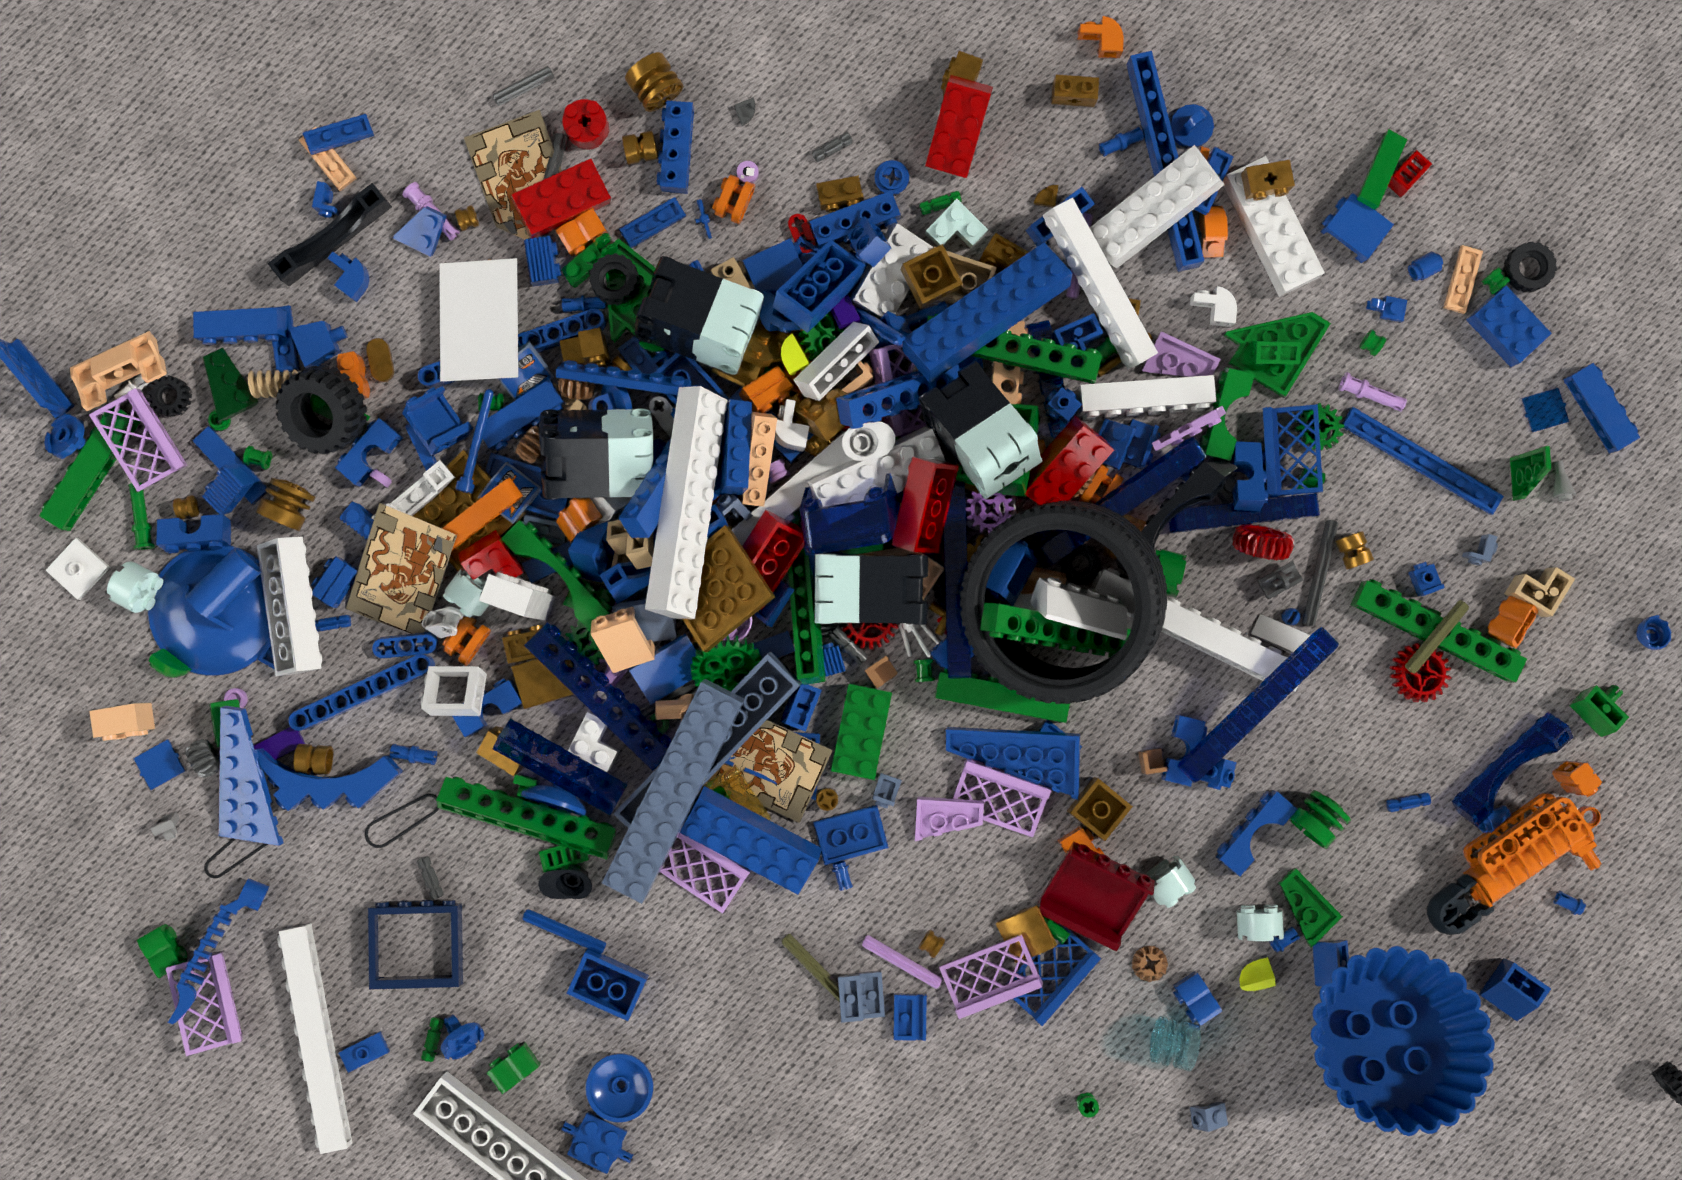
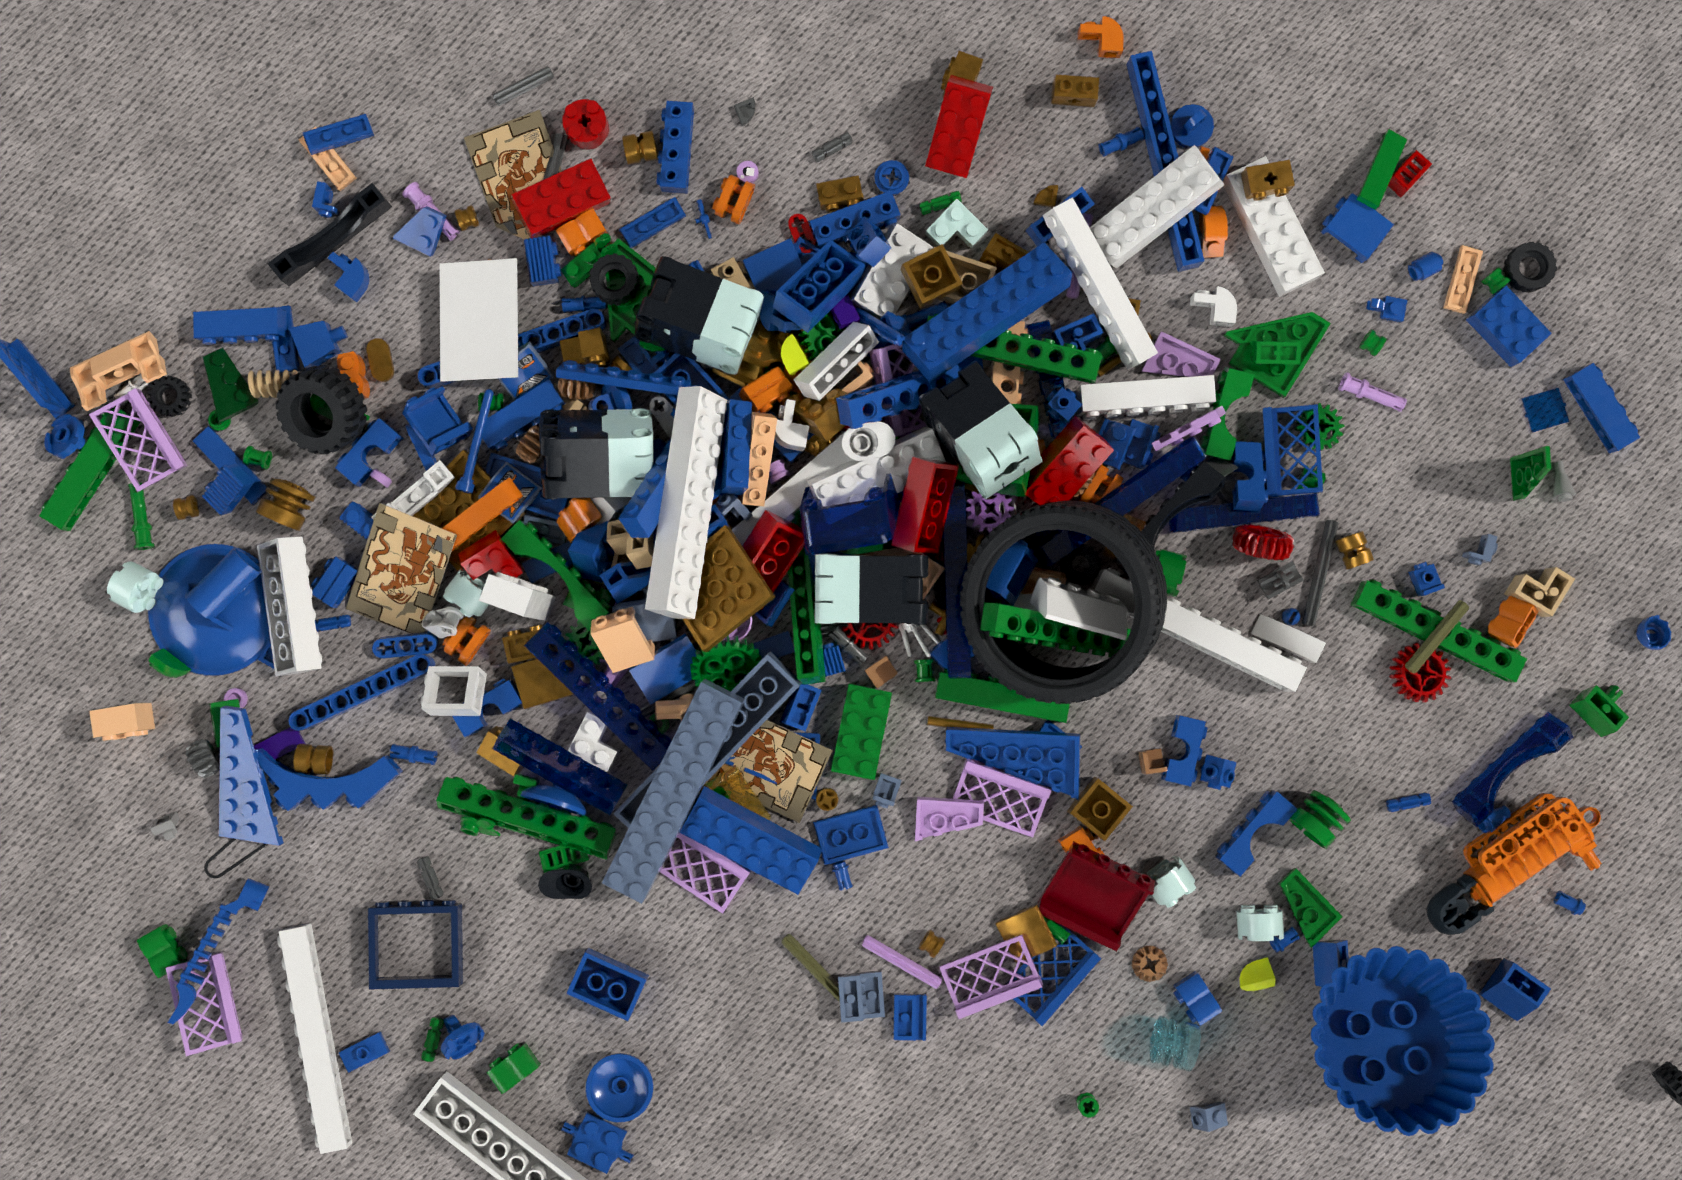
(78, 568): white plate -> none
(159, 764): blue piece -> none
(212, 534): blue arch -> none
(406, 830): black piece -> none
(483, 825): none -> green plate
(564, 931): blue axle -> none
(654, 81): pearl gold wheel -> none
(944, 722): none -> pearl gold bar
(1258, 704): clear blue beam -> none
(1422, 461): blue tile -> none
(1577, 778): orange brick -> none

